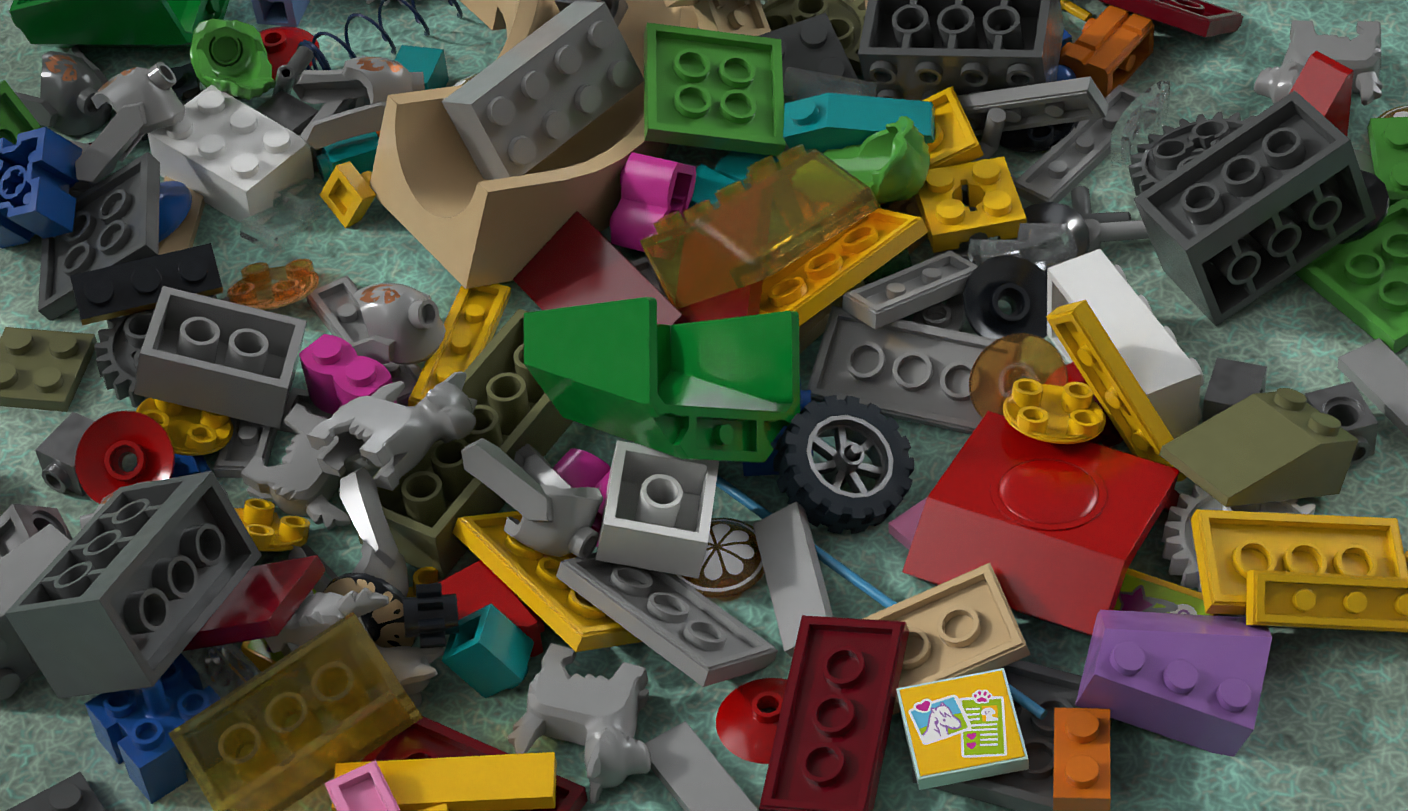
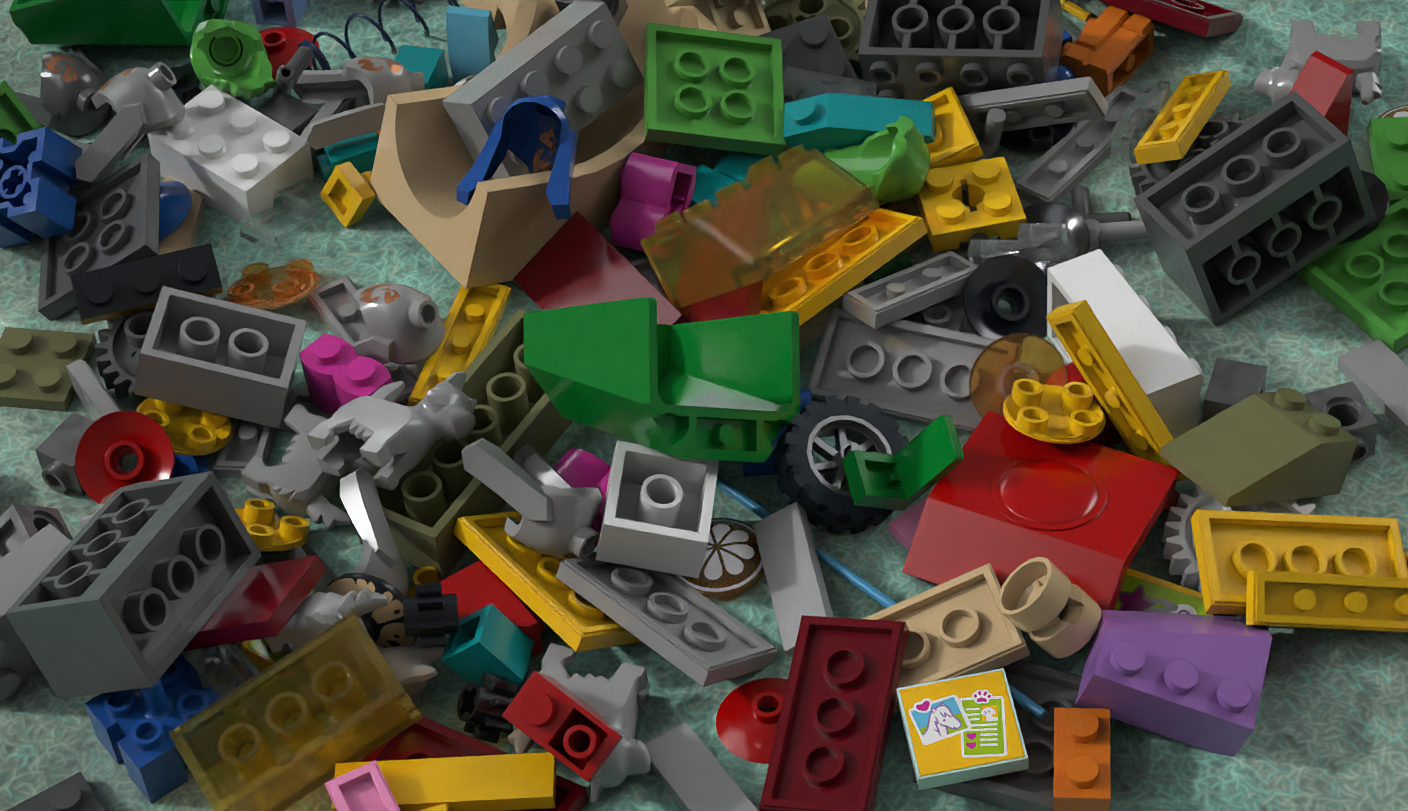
(91, 390): none -> light grey tile
(470, 40): none -> medium azure slope
(483, 707): none -> black gear
(541, 138): none -> blue piece
(563, 724): none -> red slope
(902, 478): none -> green bracket
(1049, 607): none -> tan wheel
(1182, 117): none -> yellow tile

